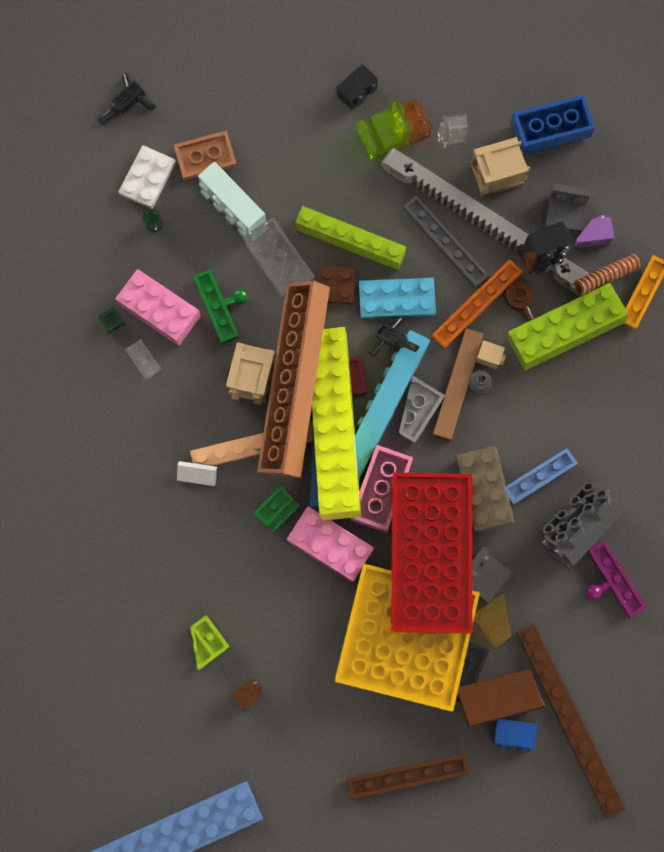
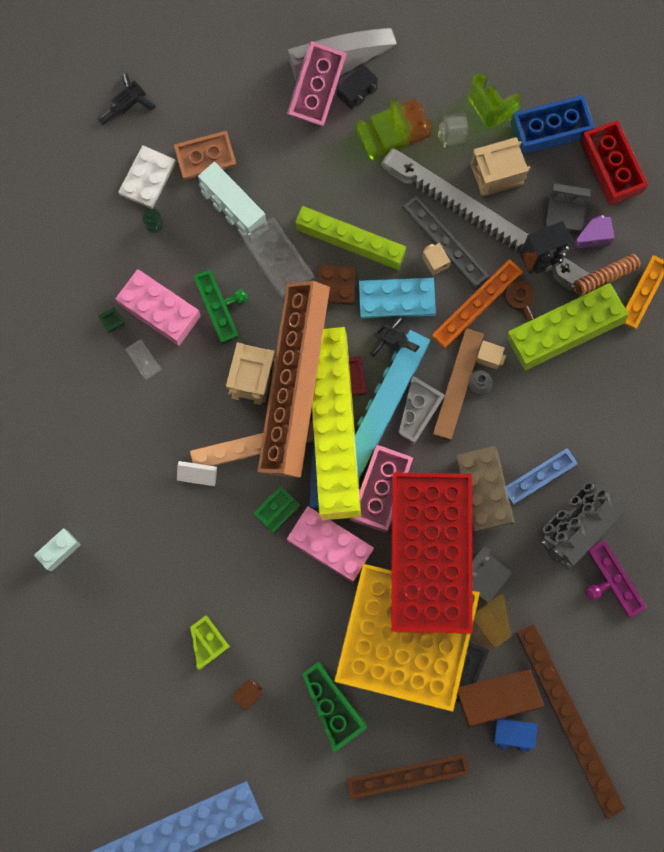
(57, 550): none -> light aqua brick
(316, 83): none -> bright pink brick
(334, 708): none -> green wedge
(358, 46): none -> light grey wedge
(435, 258): none -> tan brick
(490, 105): none -> clear neon green piece
(613, 162): none -> red brick

